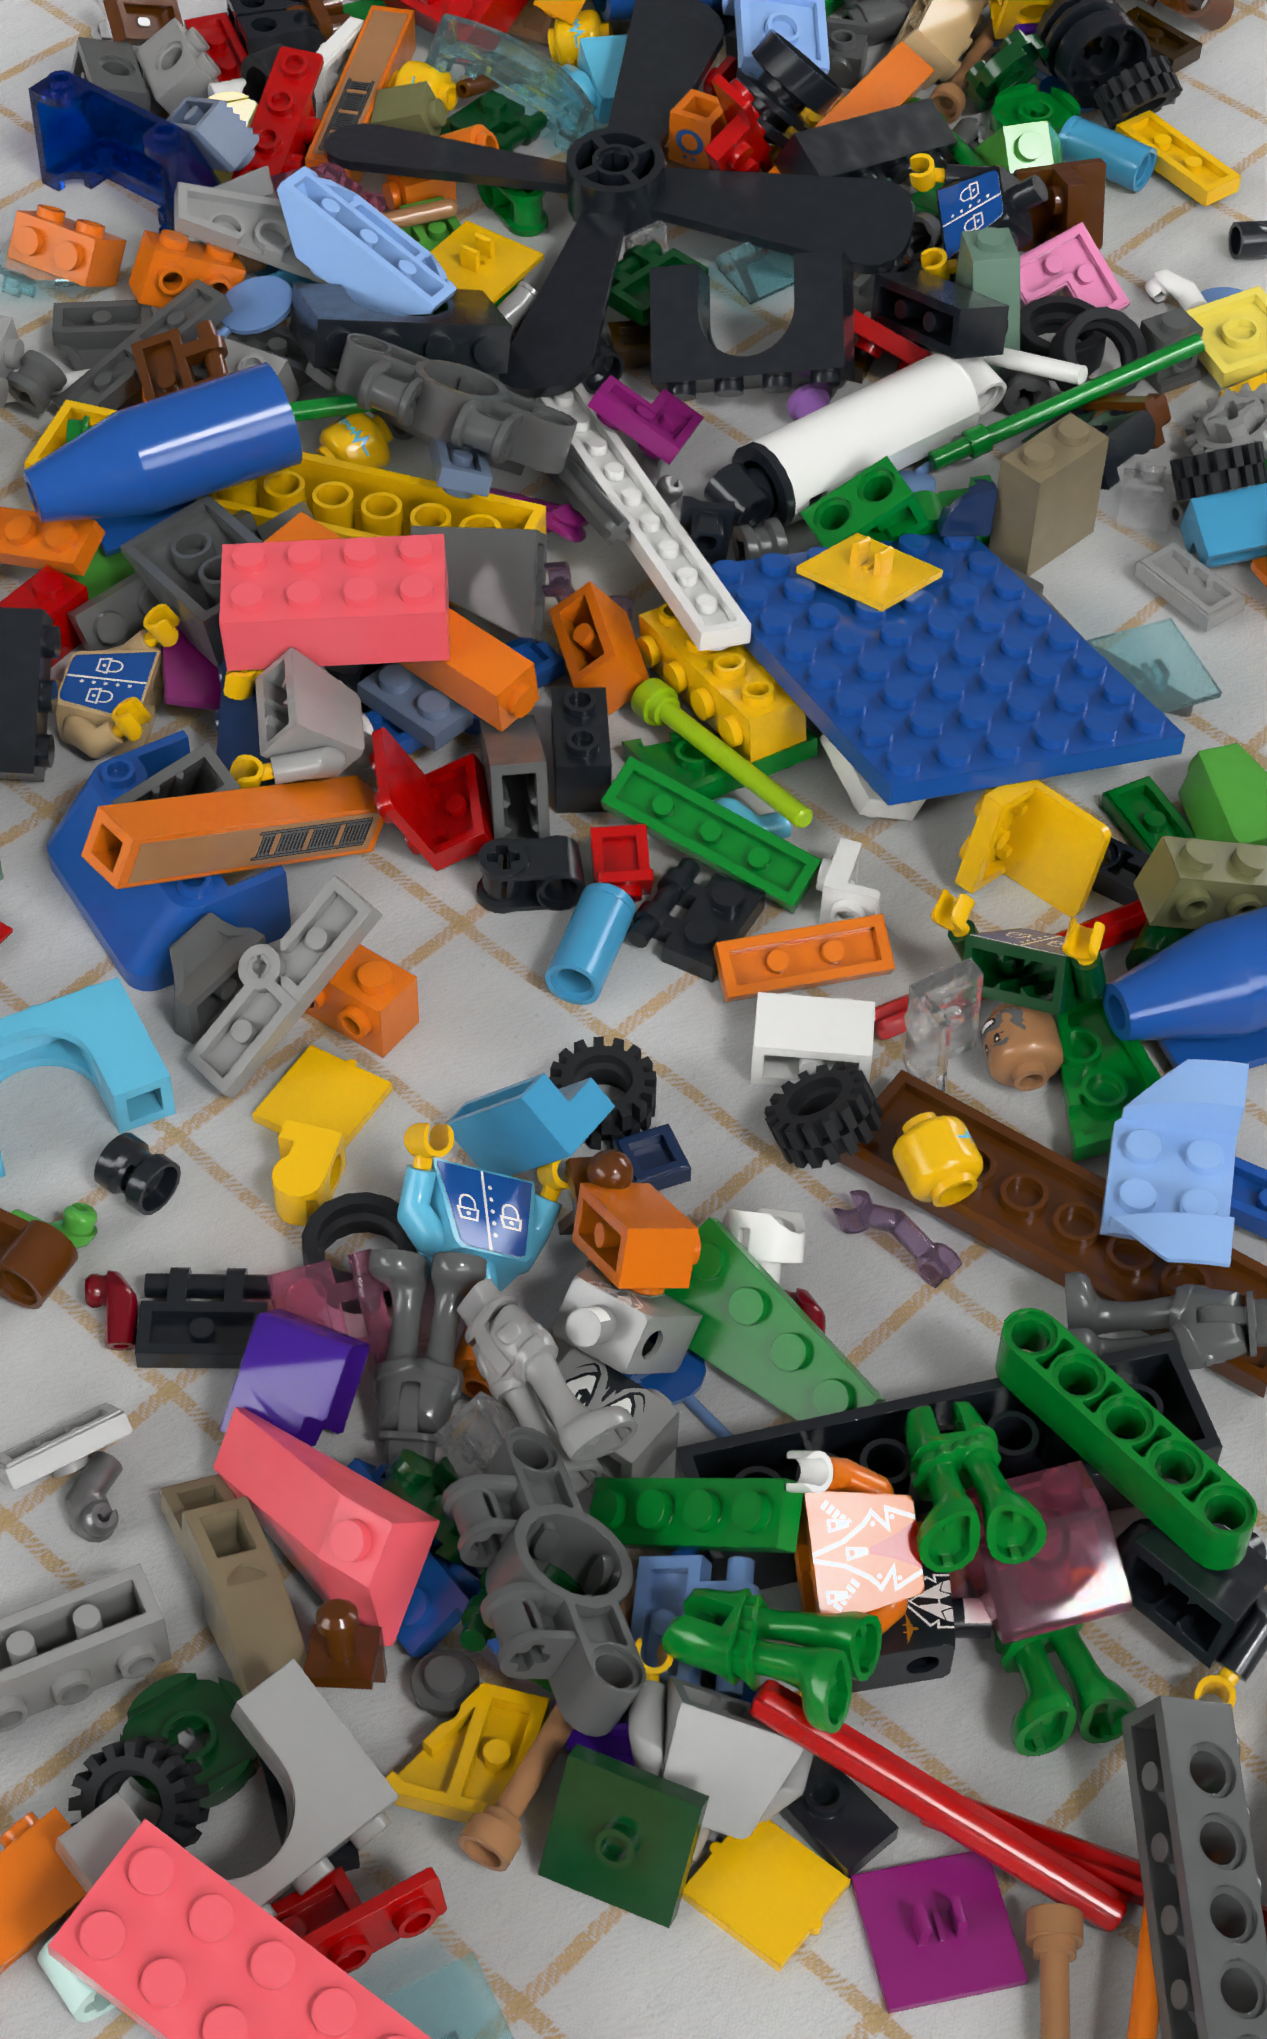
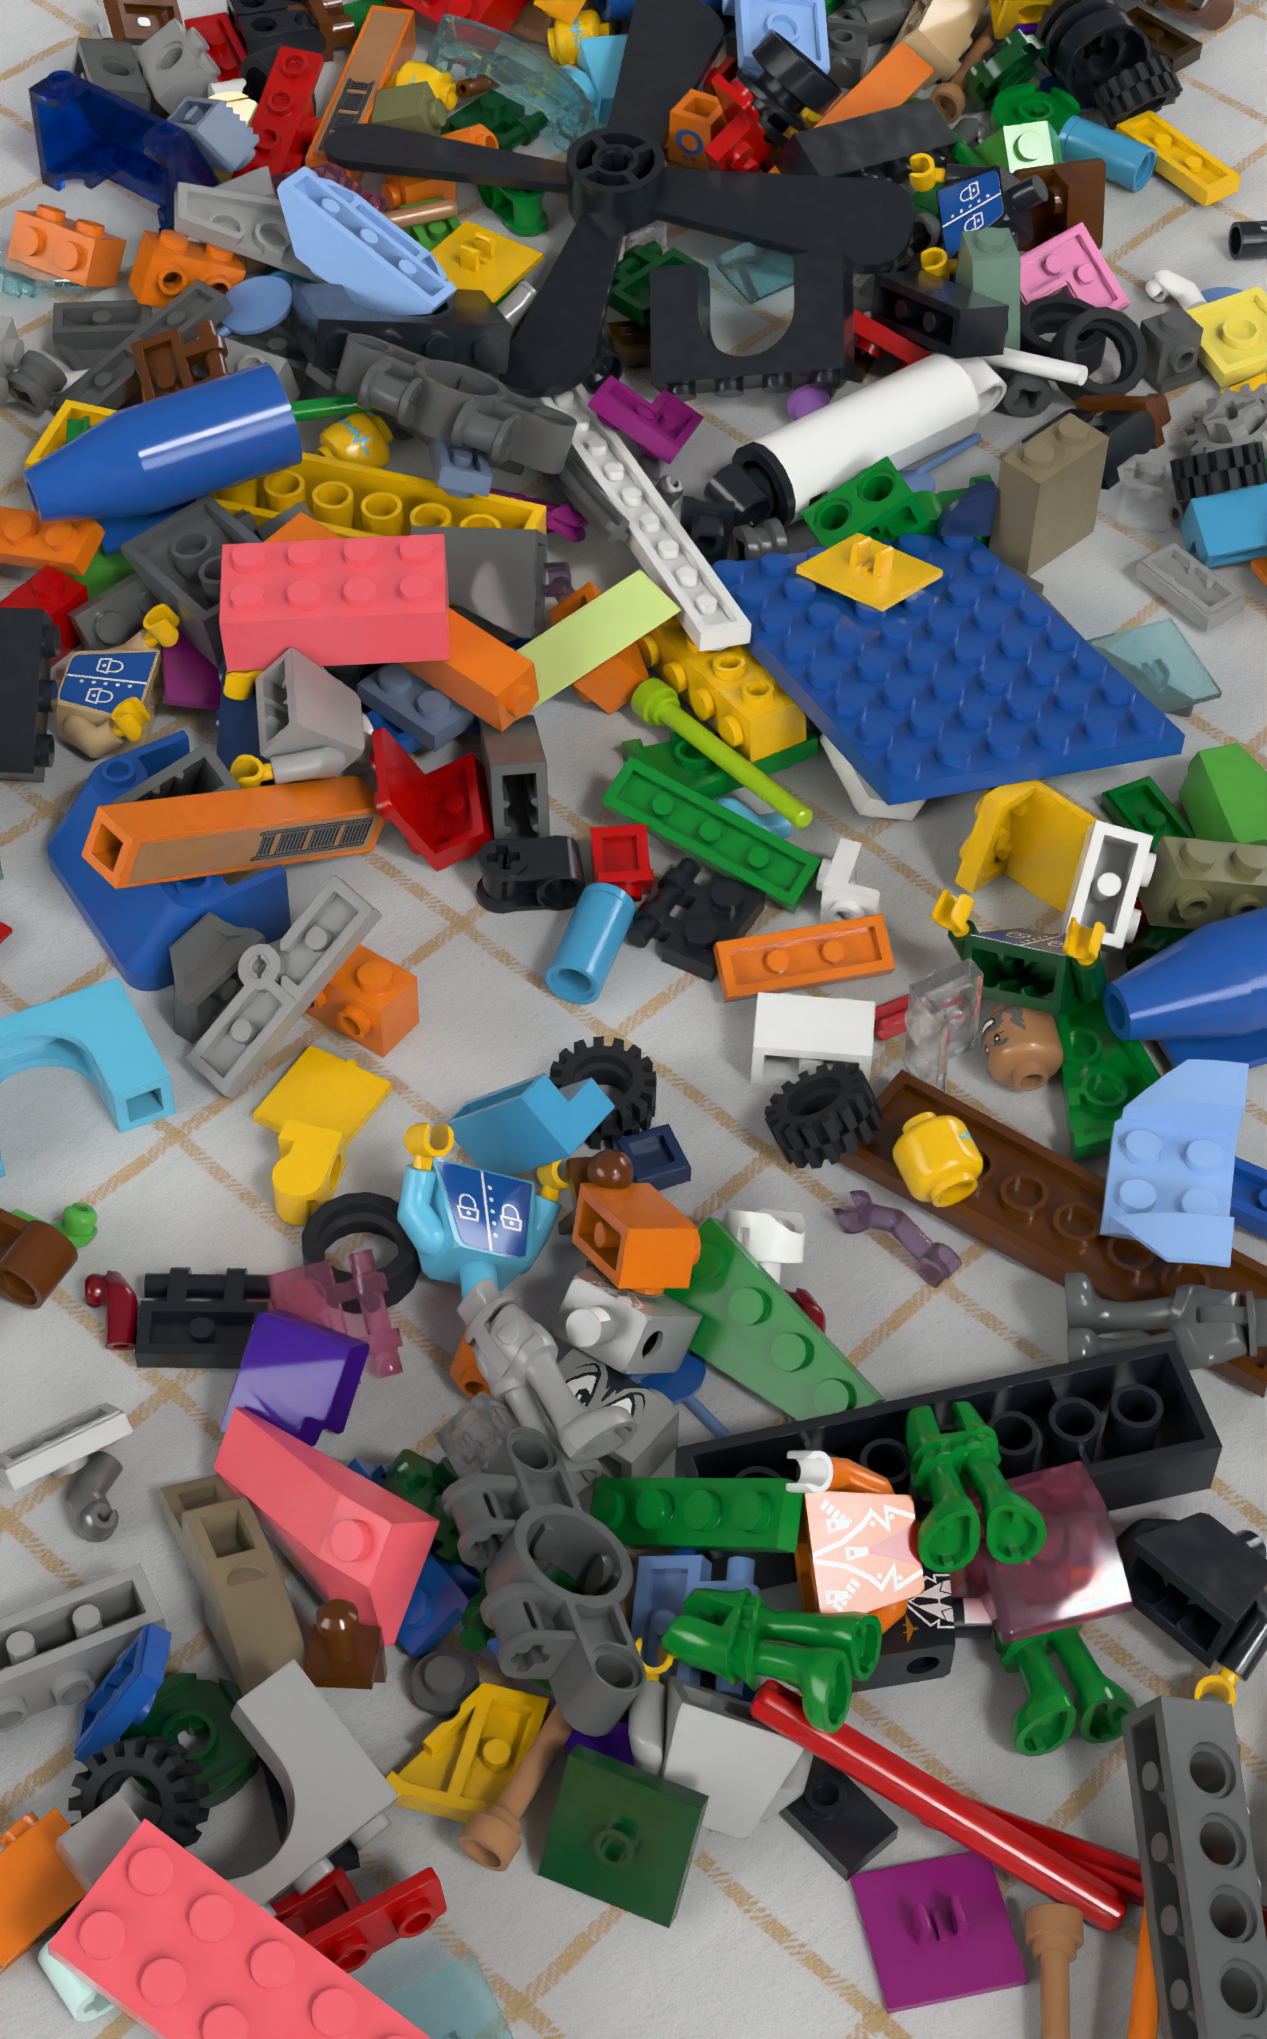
(124, 1694): none -> blue plate
(141, 1176): black wheel -> none
(335, 56): white plate -> none
(415, 1392): dark grey piece -> none
(580, 749): black brick -> none
(597, 632): none -> yellowish green sticker
(766, 1891): yellow piece -> none
(980, 439): green bar -> none
(1108, 881): none -> white brick
(1134, 1464): green beam -> none

